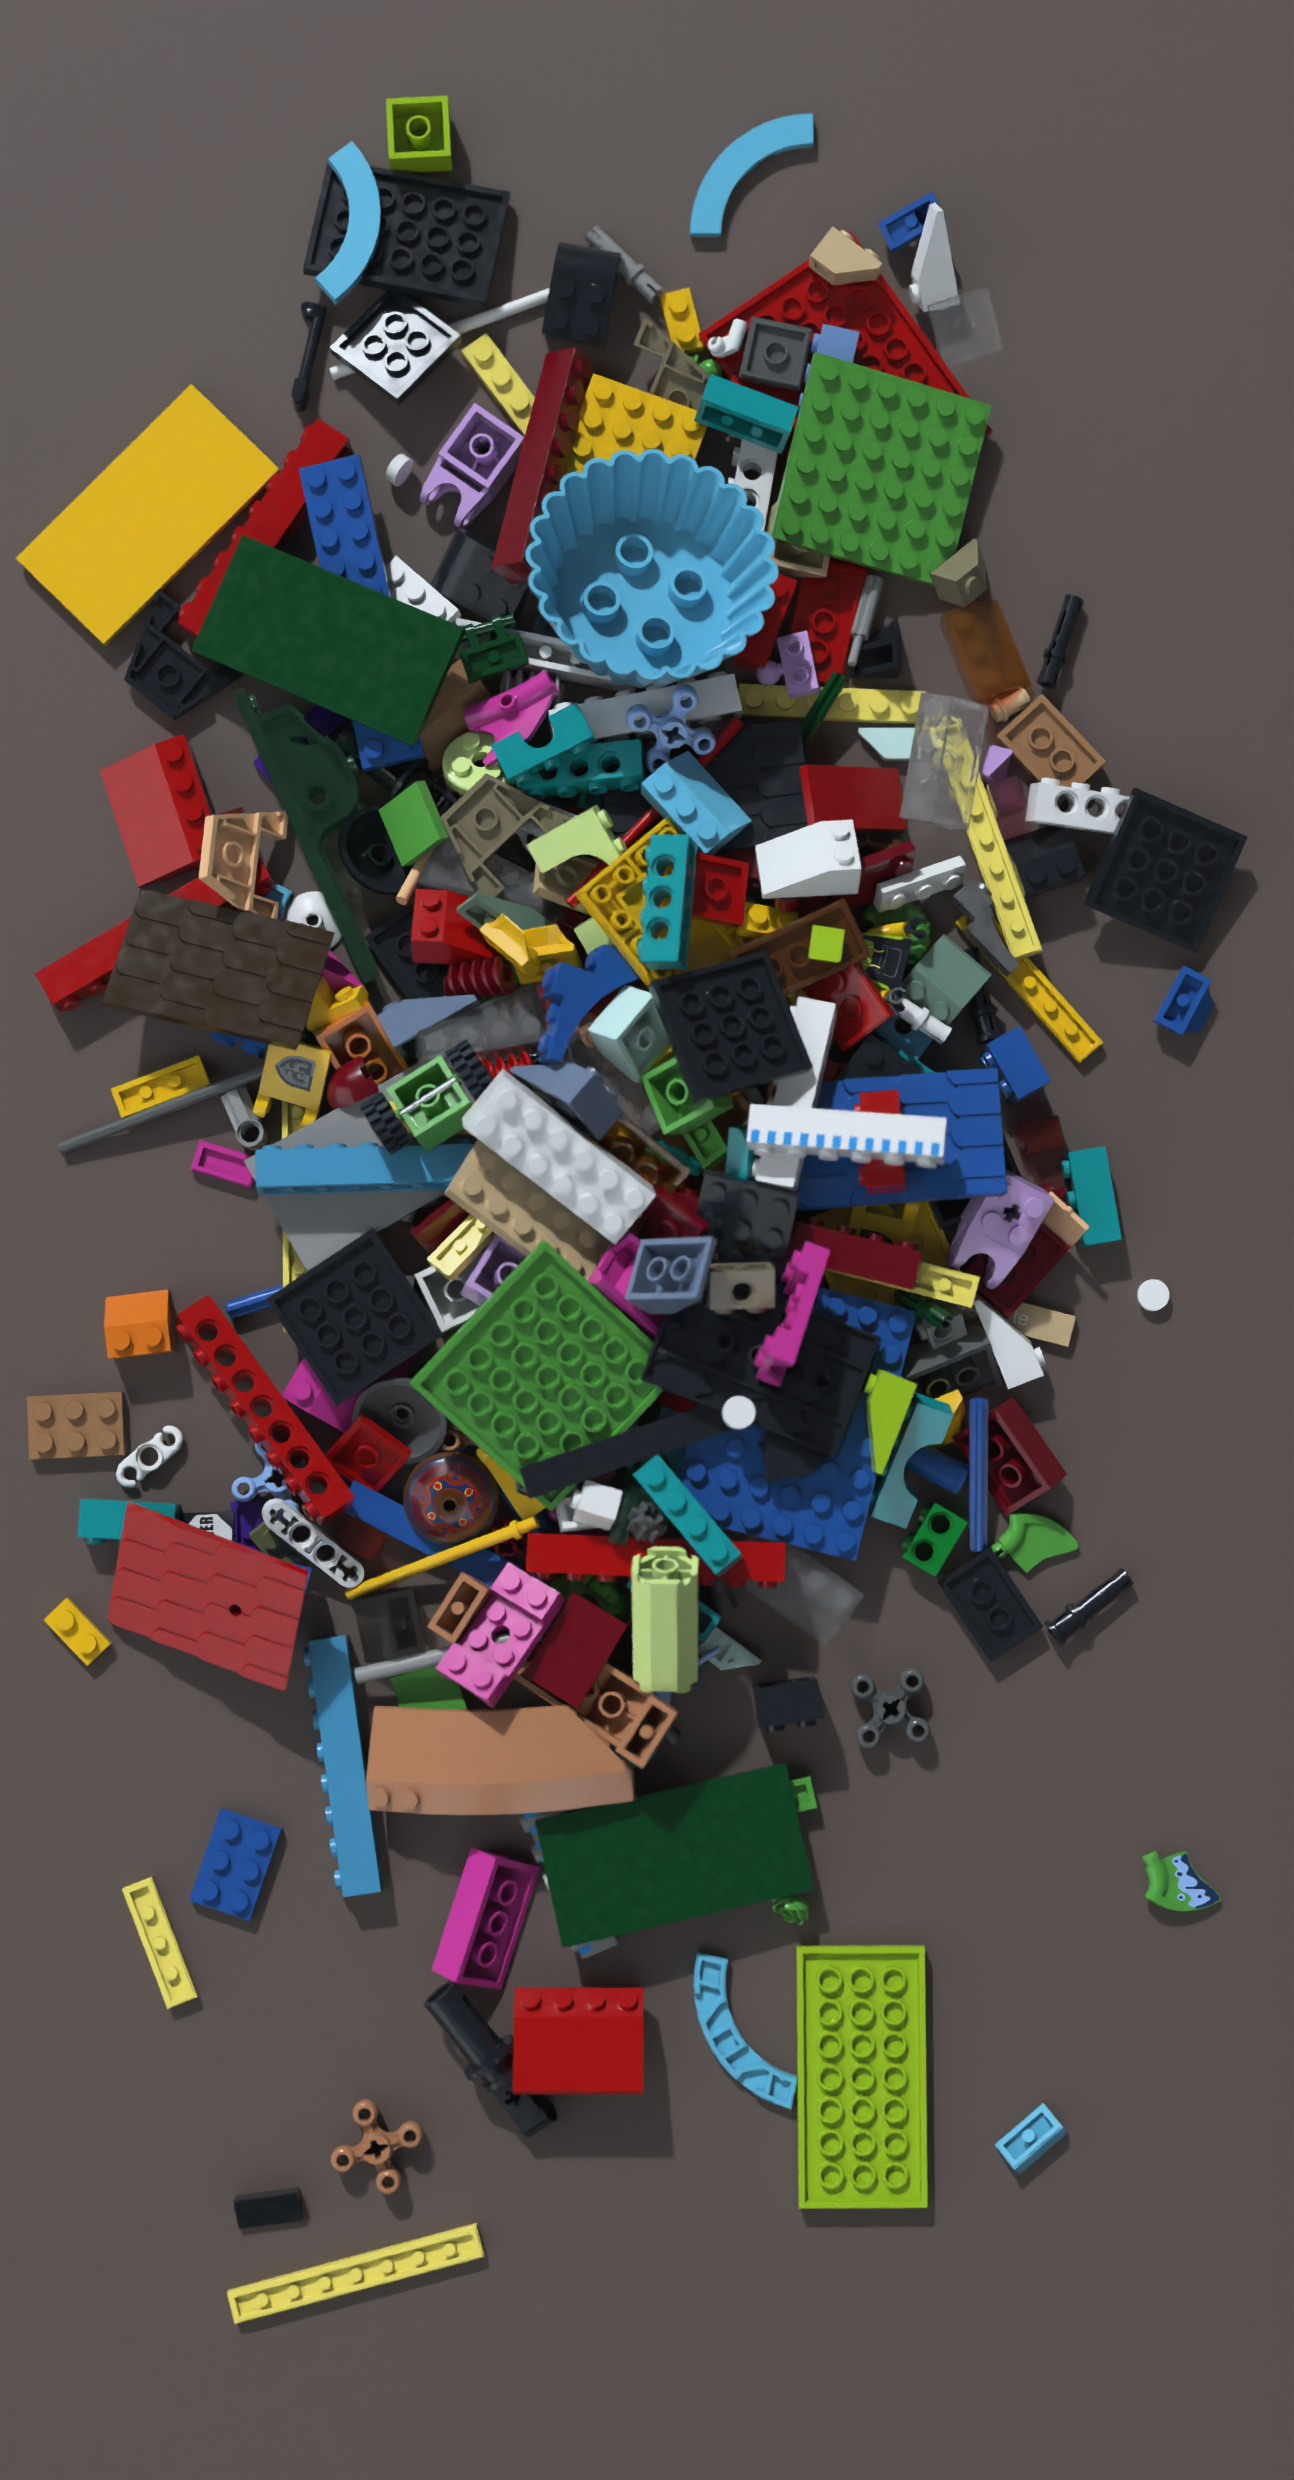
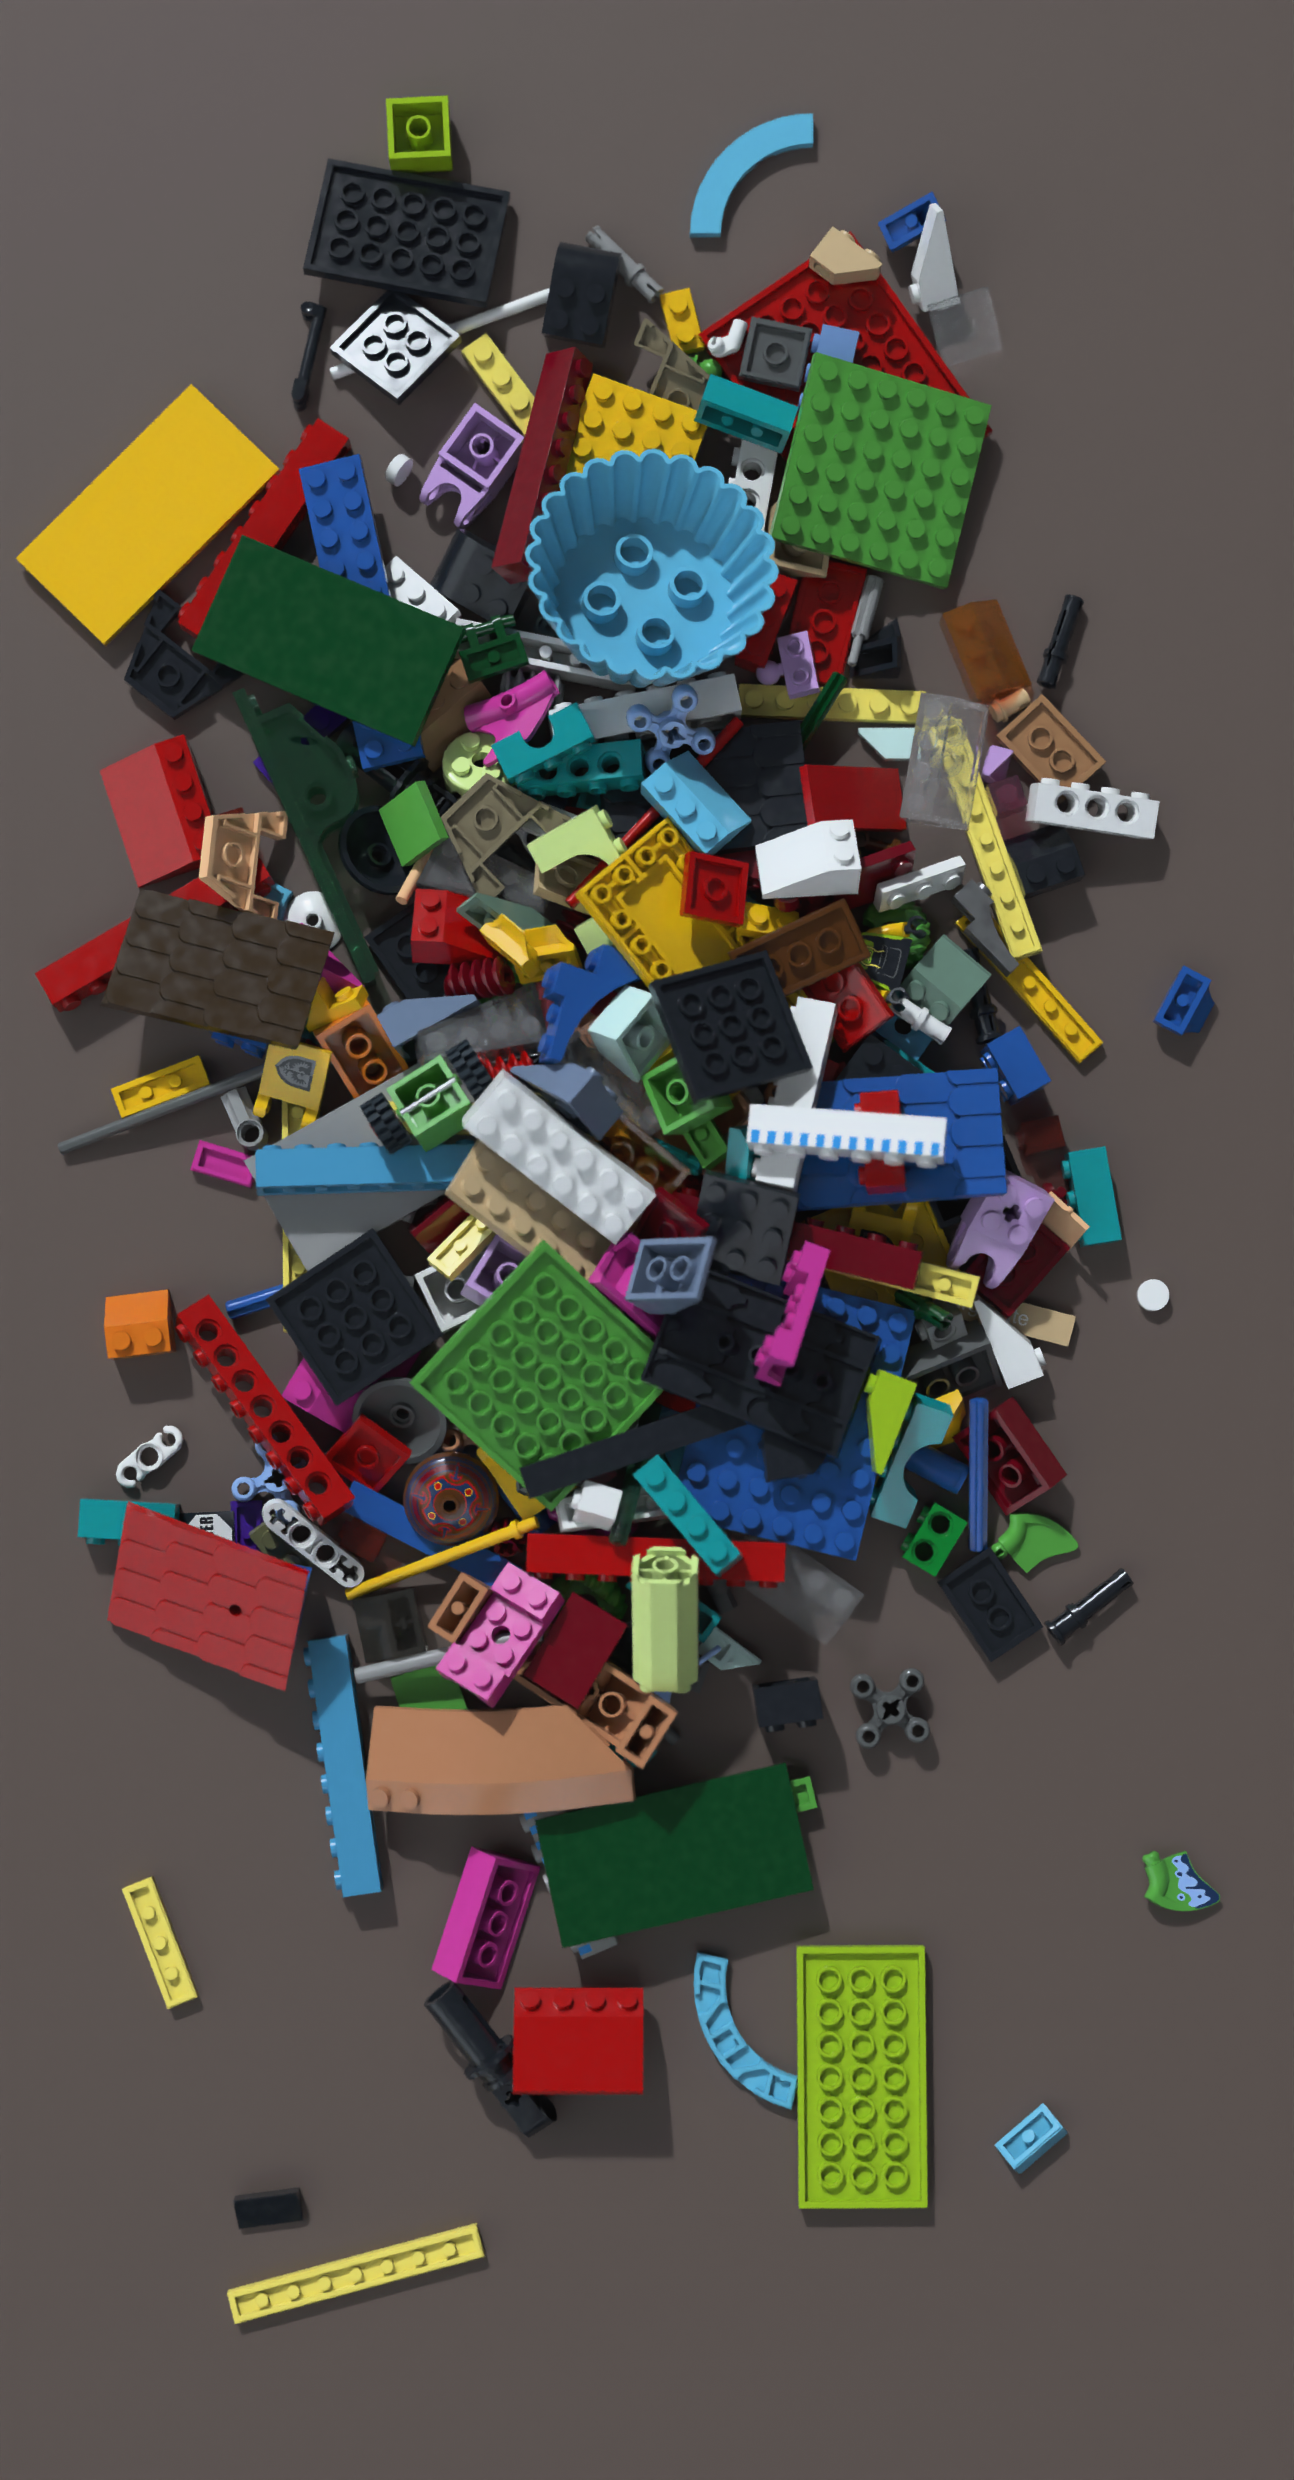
(76, 1425): medium nougat plate -> none
(77, 1631): yellow plate -> none
(235, 1864): blue plate -> none
(350, 1084): dark red brick -> none
(363, 225): medium azure tile -> none
(380, 2160): nougat gear -> none
(647, 1522): dark grey gear -> none
(671, 951): teal brick -> none
(725, 1276): dark tan brick -> none
(738, 1412): white tile -> none
(792, 1908): bright green plate -> none
(826, 943): lime slope -> none
(961, 576): dark tan slope -> none
(1165, 870): black plate -> none

